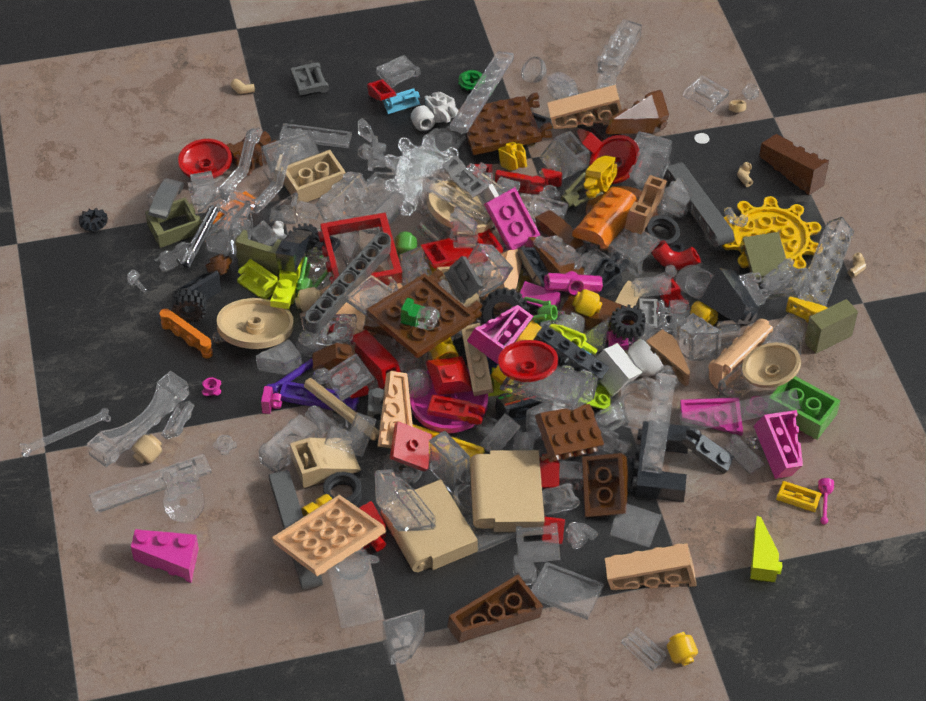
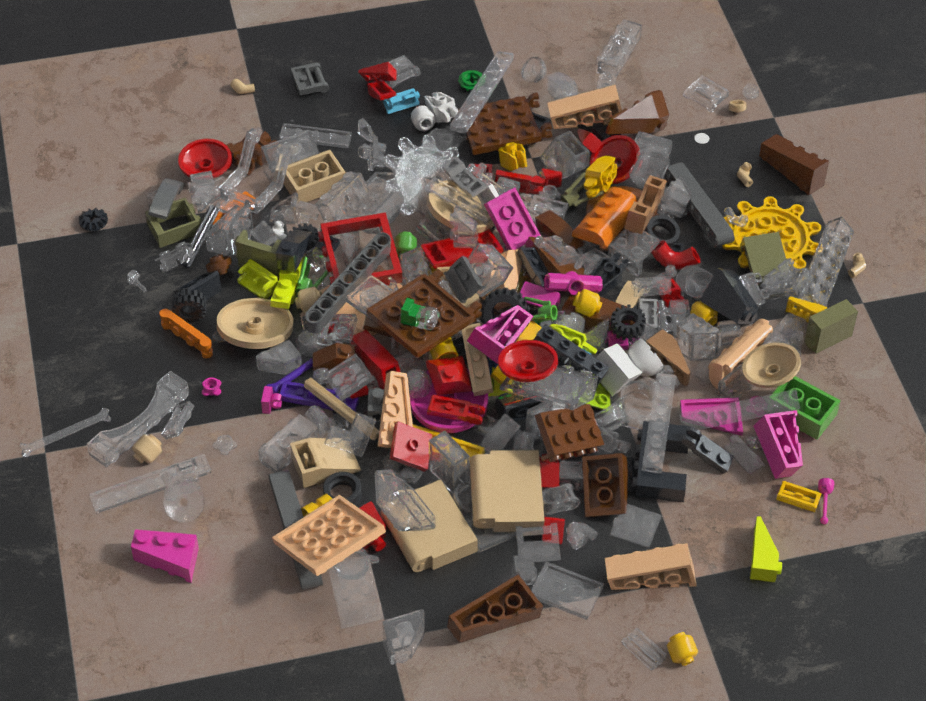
(377, 72): none -> red slope

